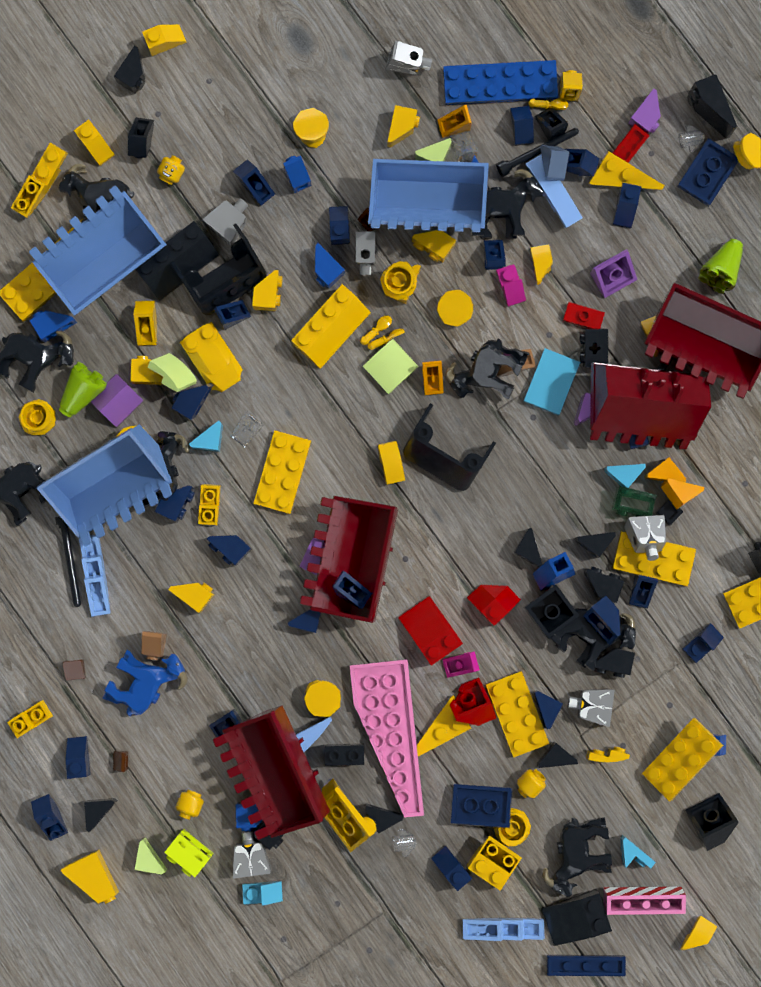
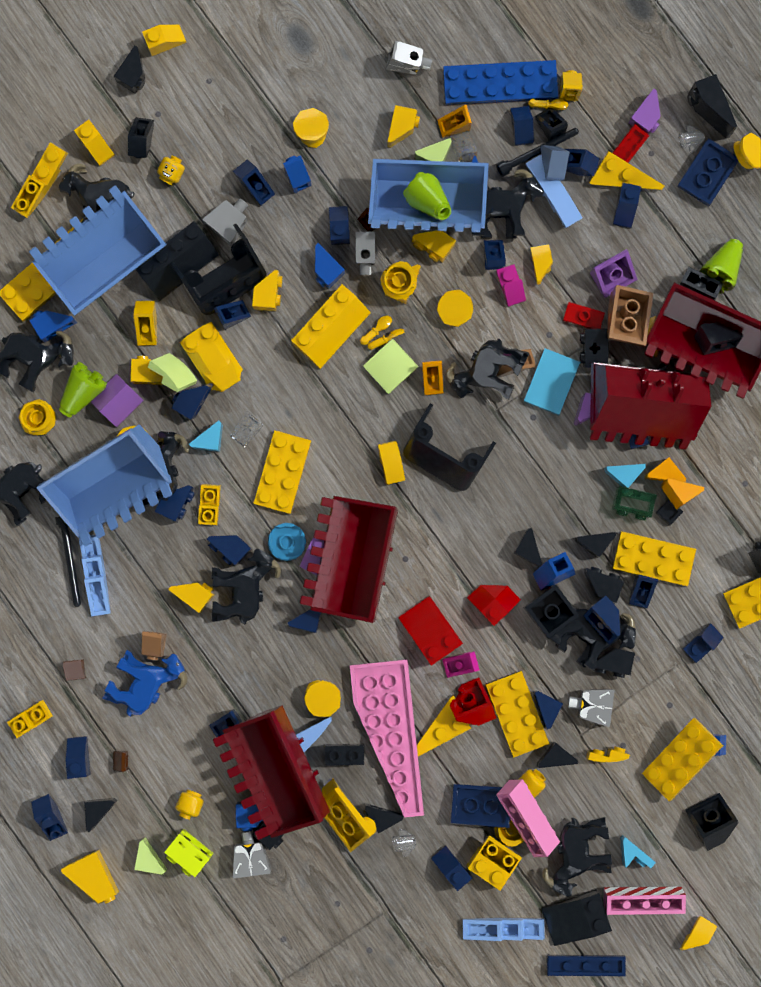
(245, 588): none -> black animal
(262, 892): medium azure slope -> none
(287, 541): none -> dark azure tile
(351, 590): dark blue slope -> none
(427, 196): none -> lime cone
(528, 818): none -> bright pink brick
(629, 315): none -> medium nougat slope
(647, 534): light grey torso -> none
(701, 283): none -> black brick
(716, 337): none -> black slope

